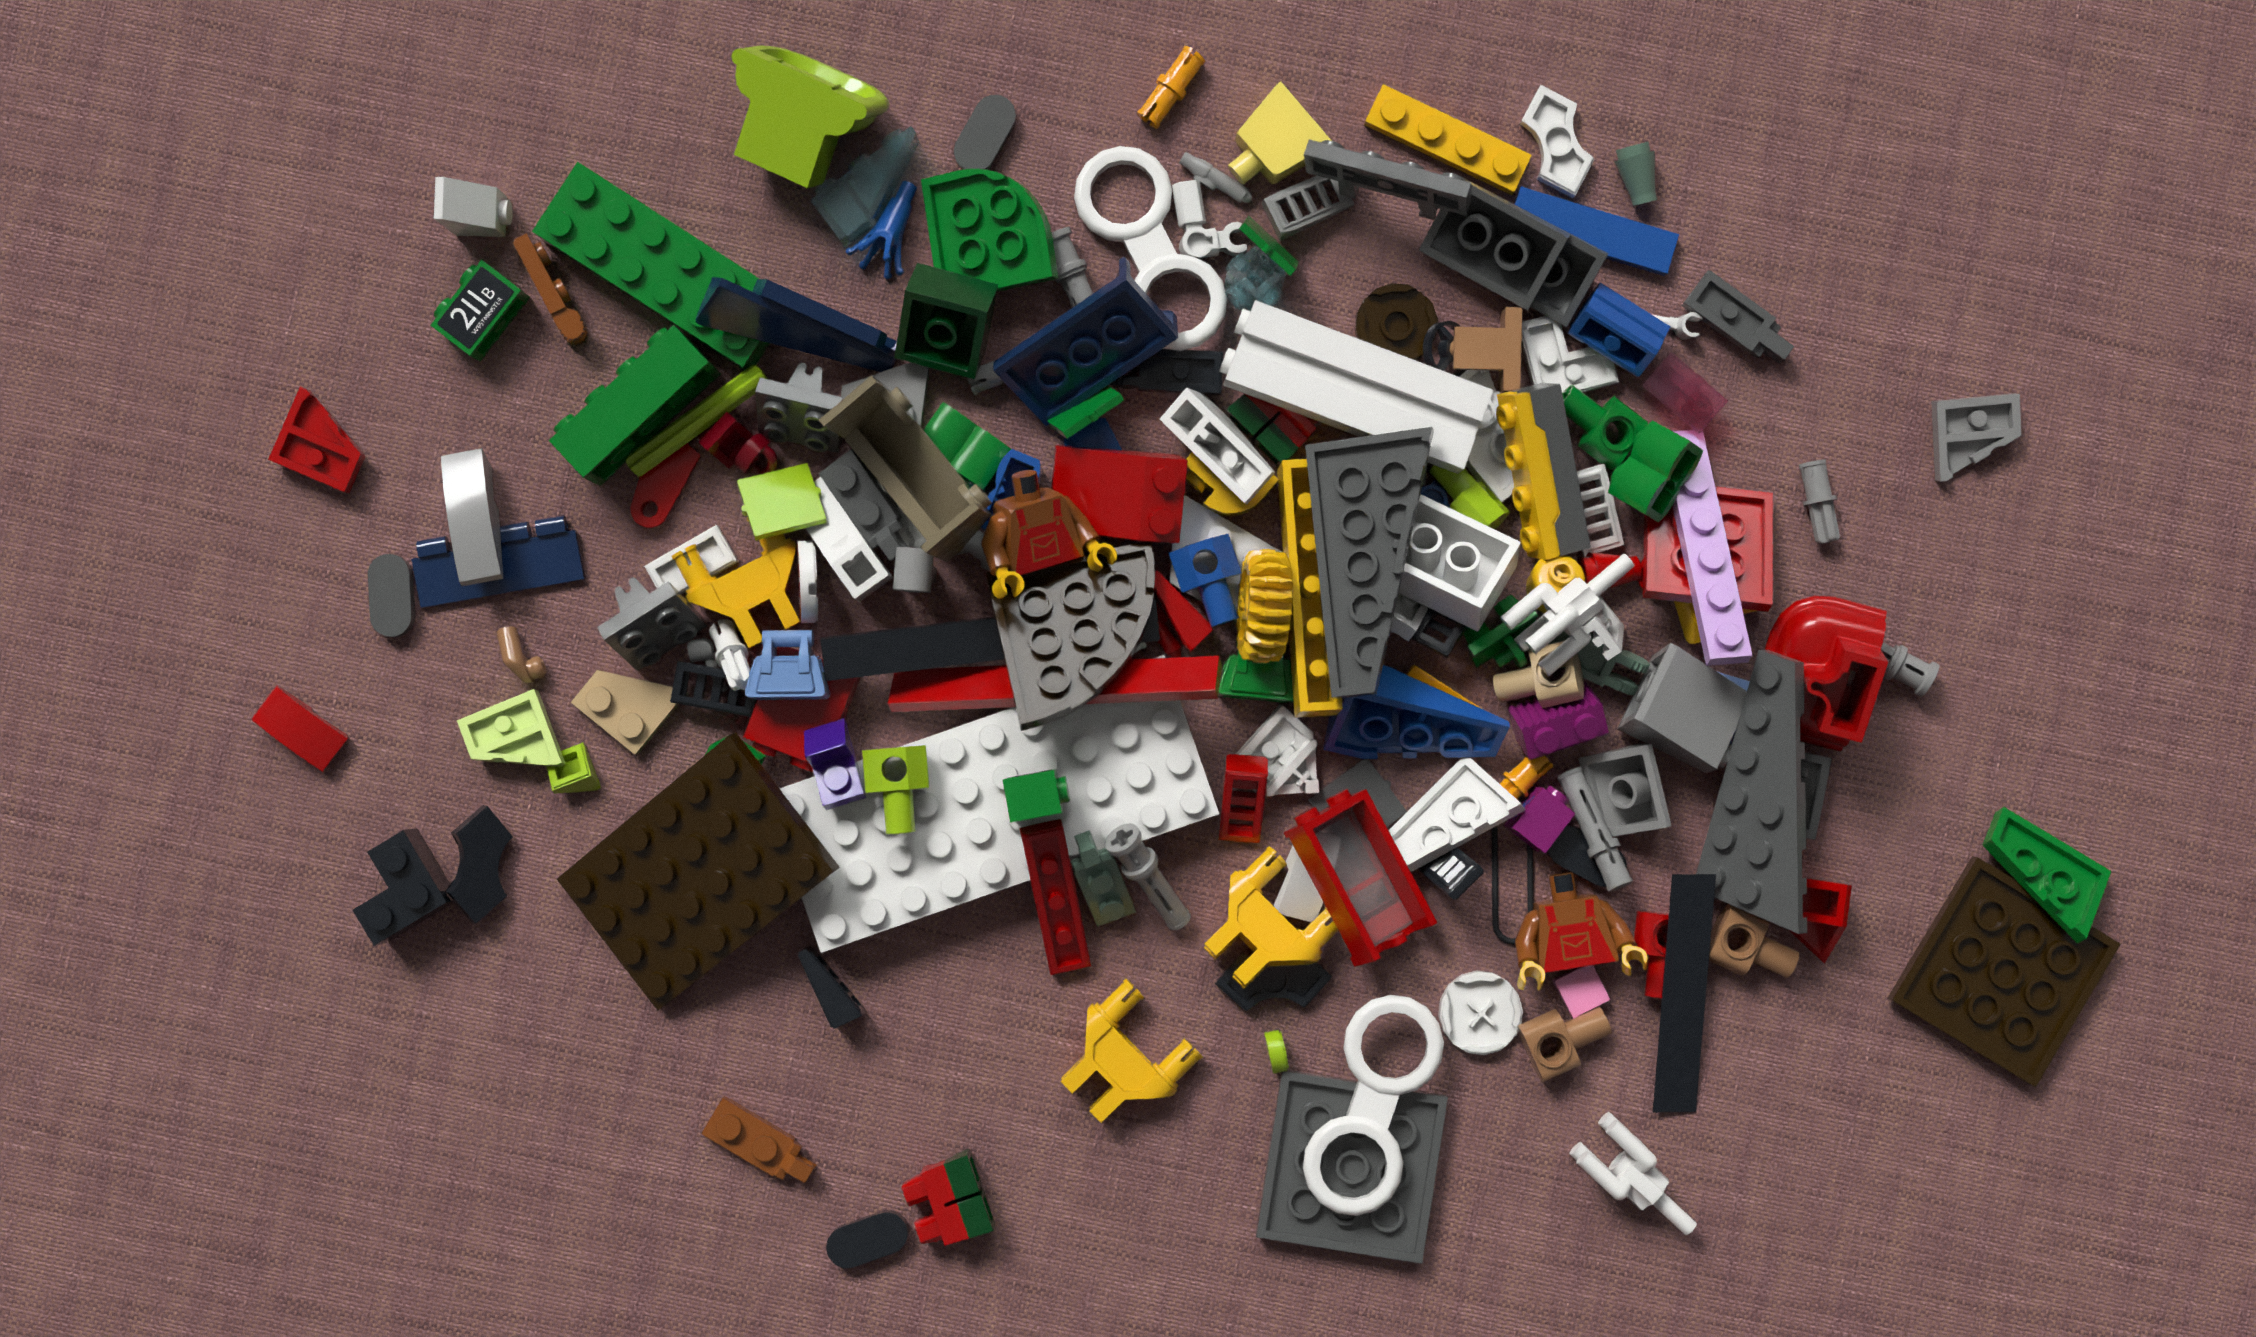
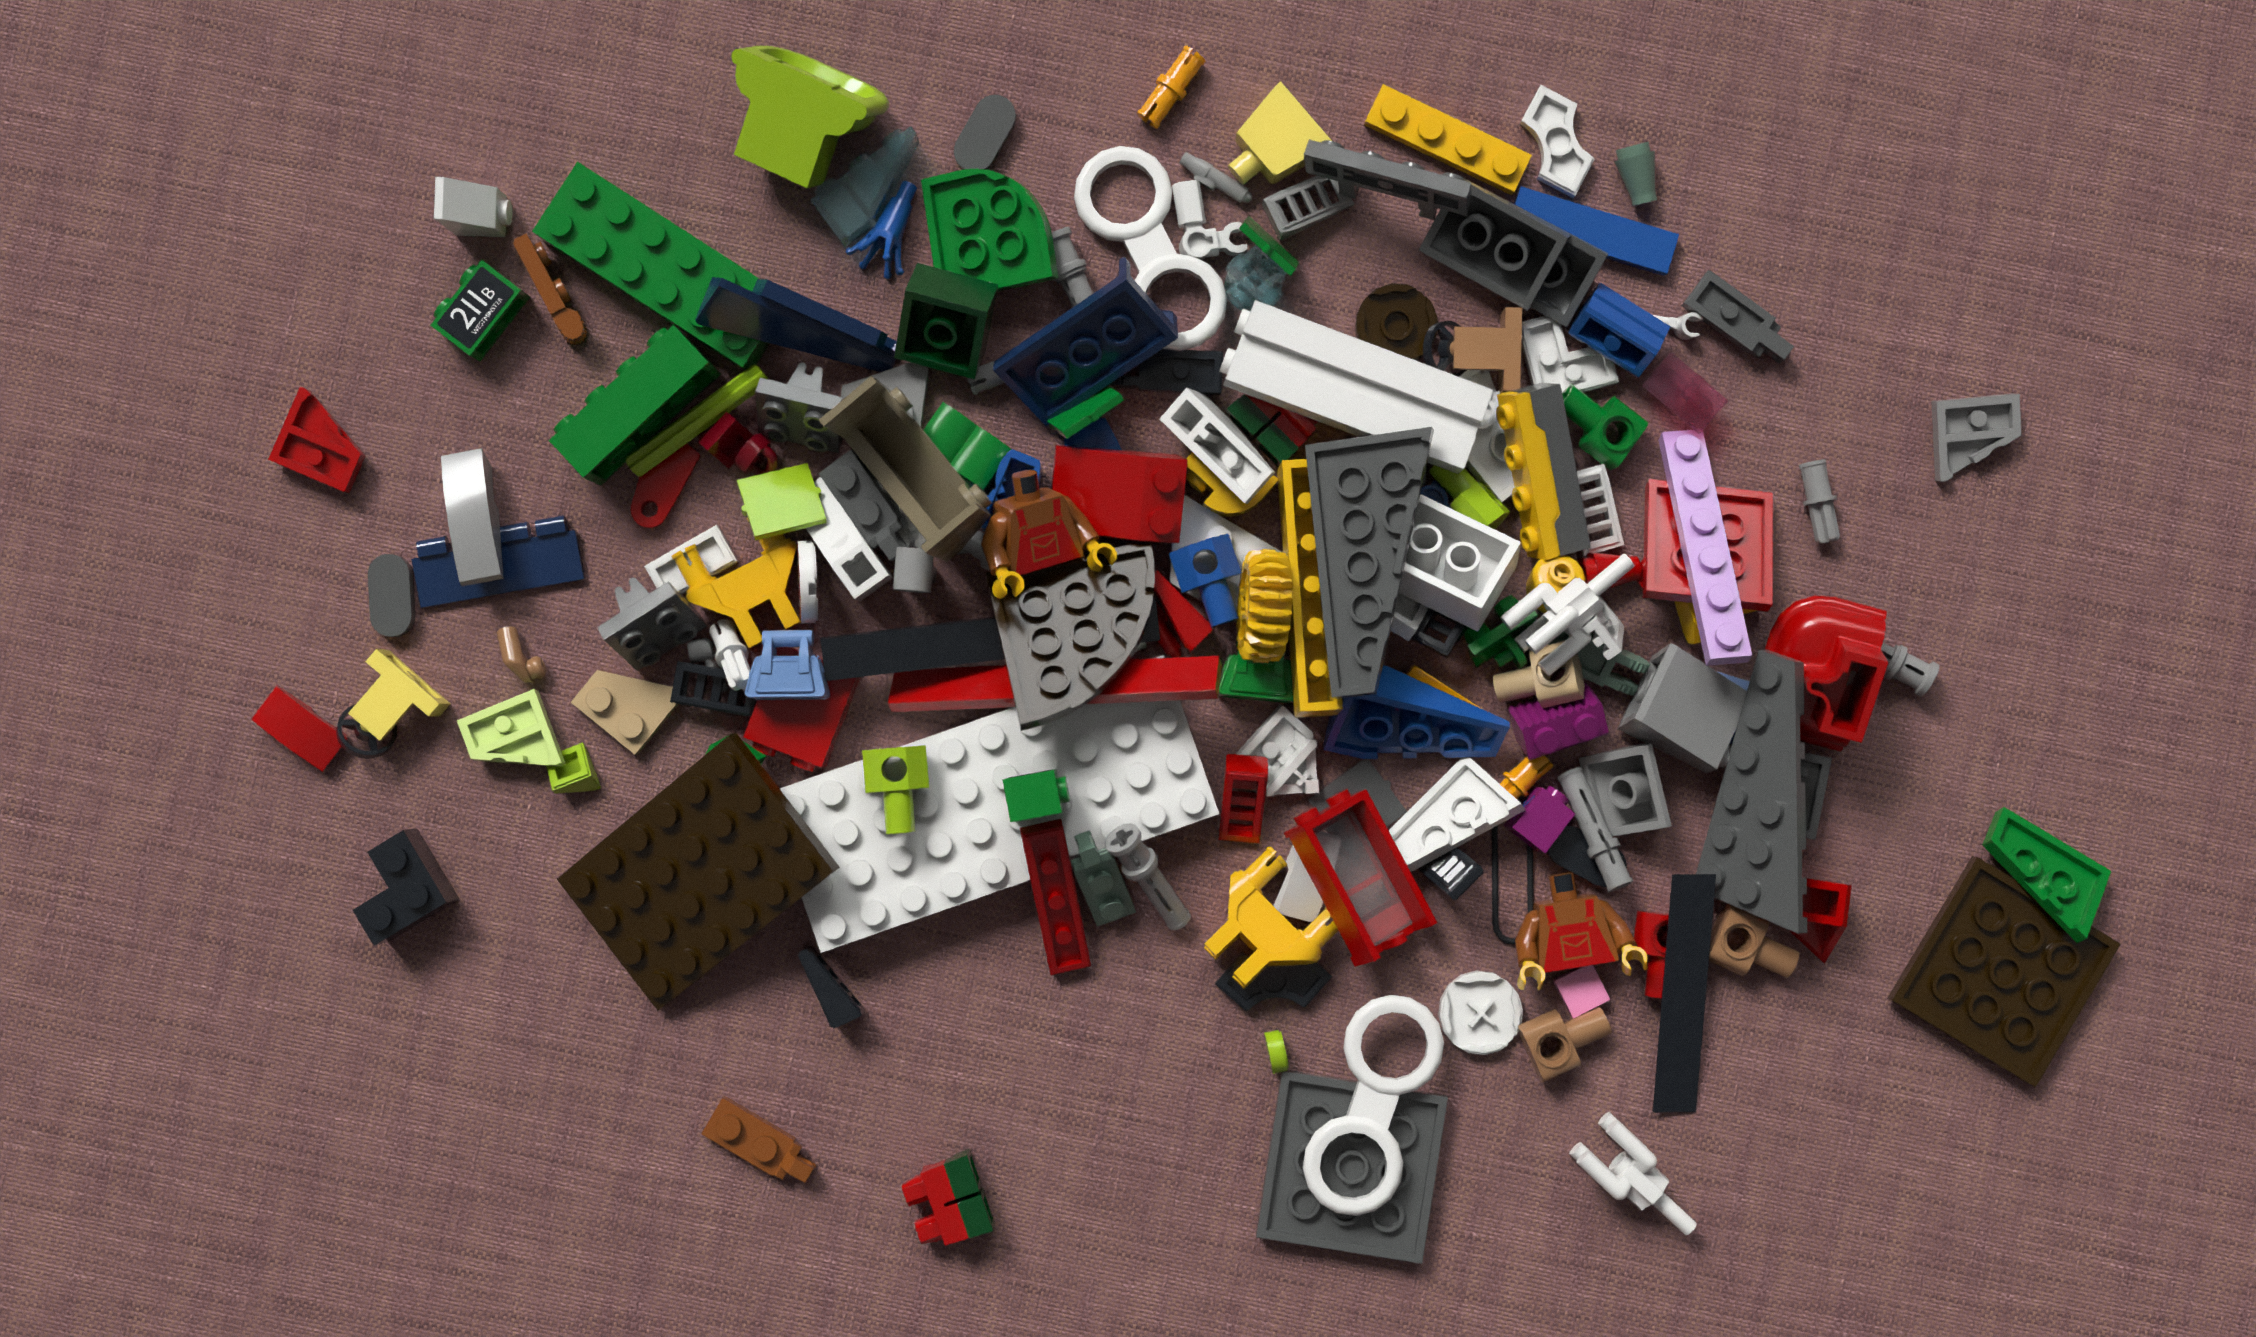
(386, 704): none -> light yellow piece
(480, 846): black tile -> none
(834, 764): dark purple slope -> none
(867, 1239): black tile -> none
(1121, 1061): yellow connector -> none
(1655, 470): green brick -> none

